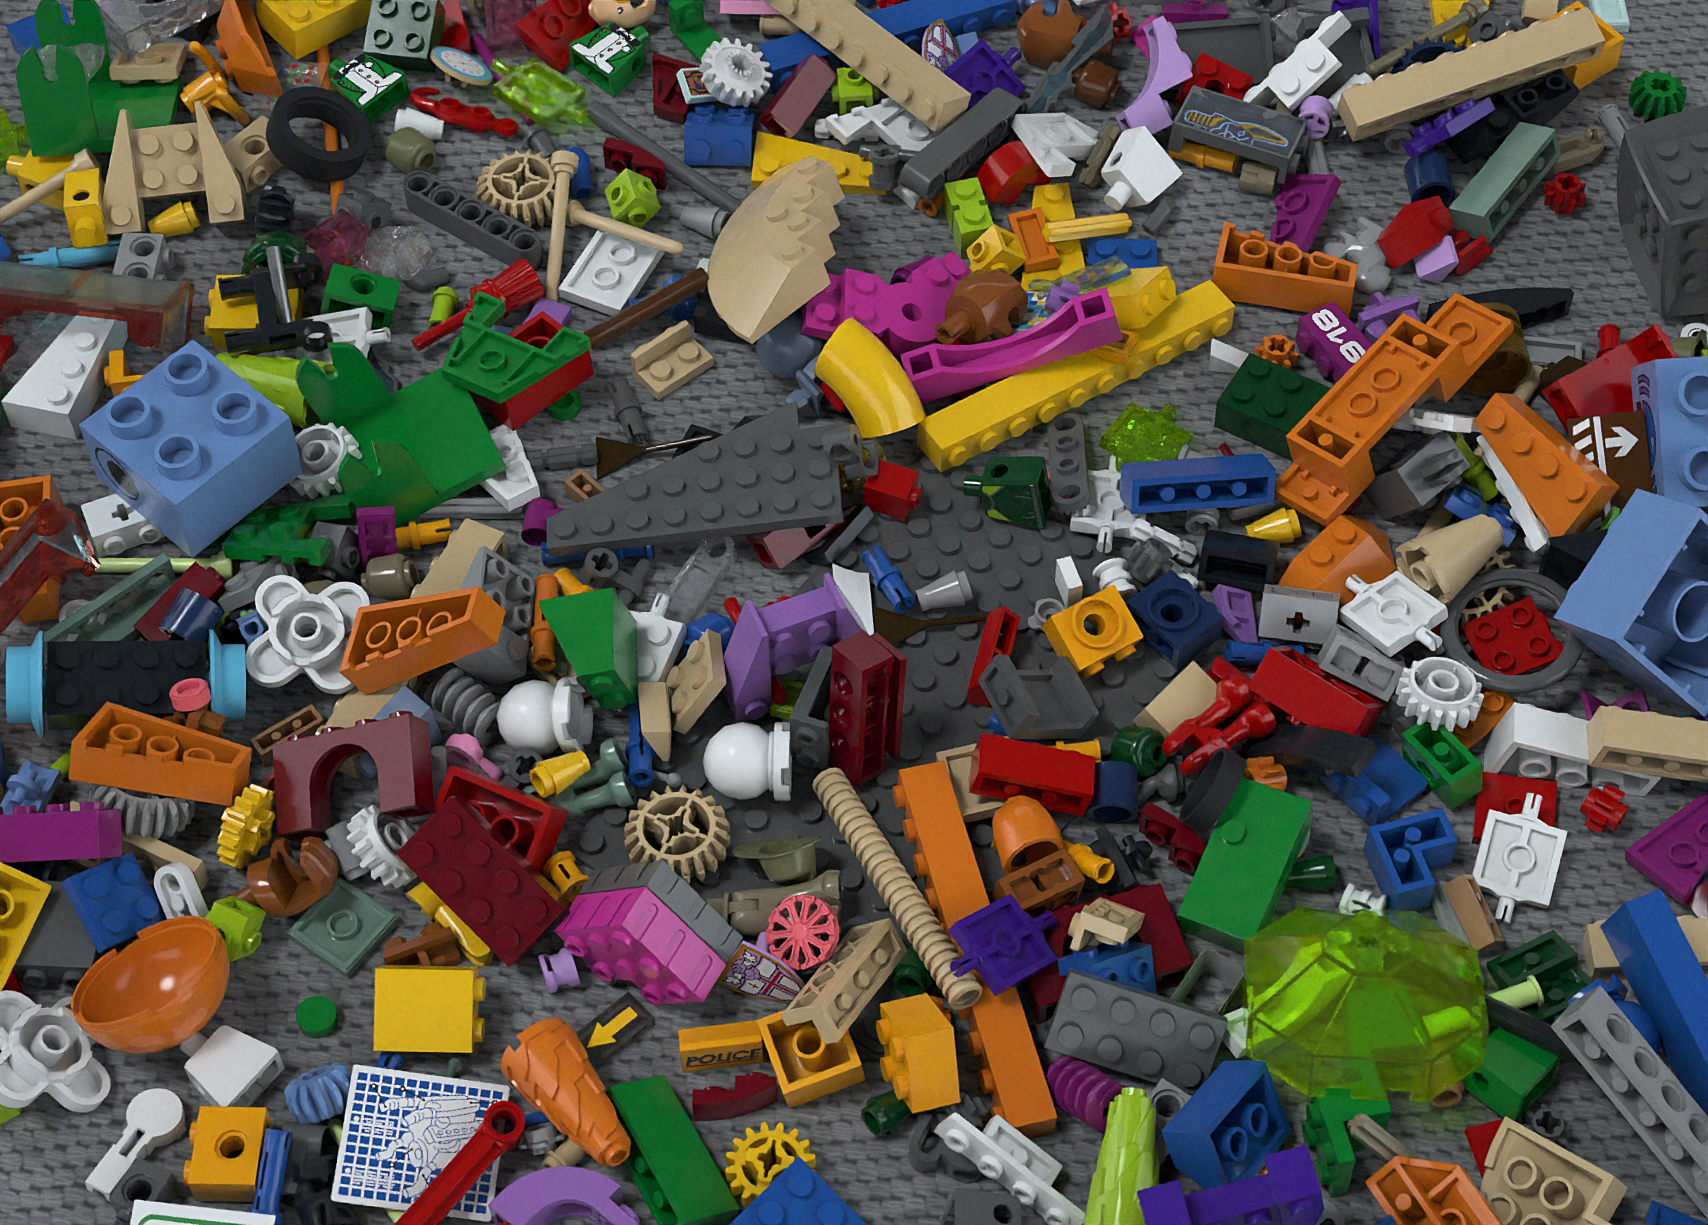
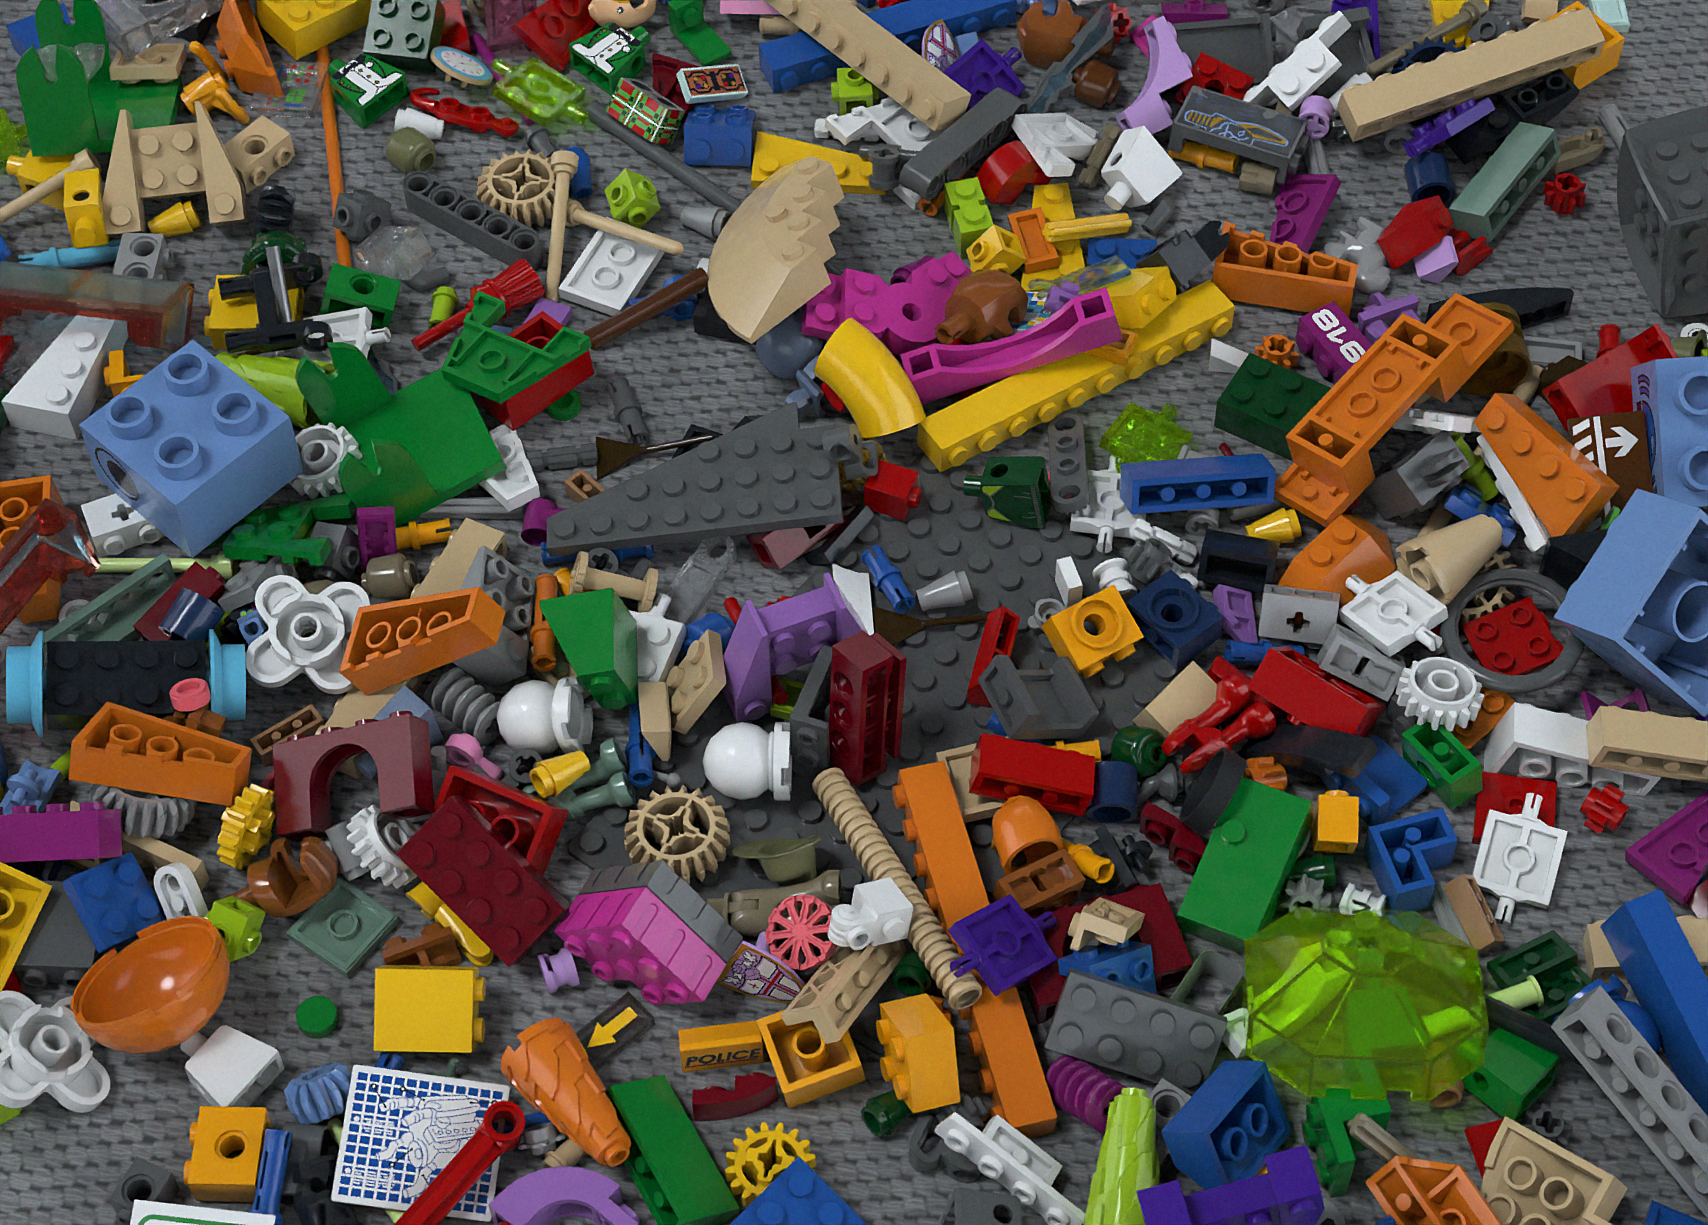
(160, 1118): white piece -> none
(306, 159): black tyre -> none
(337, 241): clear pink bracket -> none
(552, 871): light orange bush -> none
(624, 155): dark red slope -> none
(624, 586): none -> tan hose
(645, 111): none -> piece
(670, 360): tan bracket -> none
(734, 73): white gear -> none
(798, 96): brick -> none
(875, 916): none -> white brick
(1187, 254): none -> black piece
(1305, 893): none -> light grey gear
(1335, 822): none -> light orange slope
(1657, 95): green gear -> none

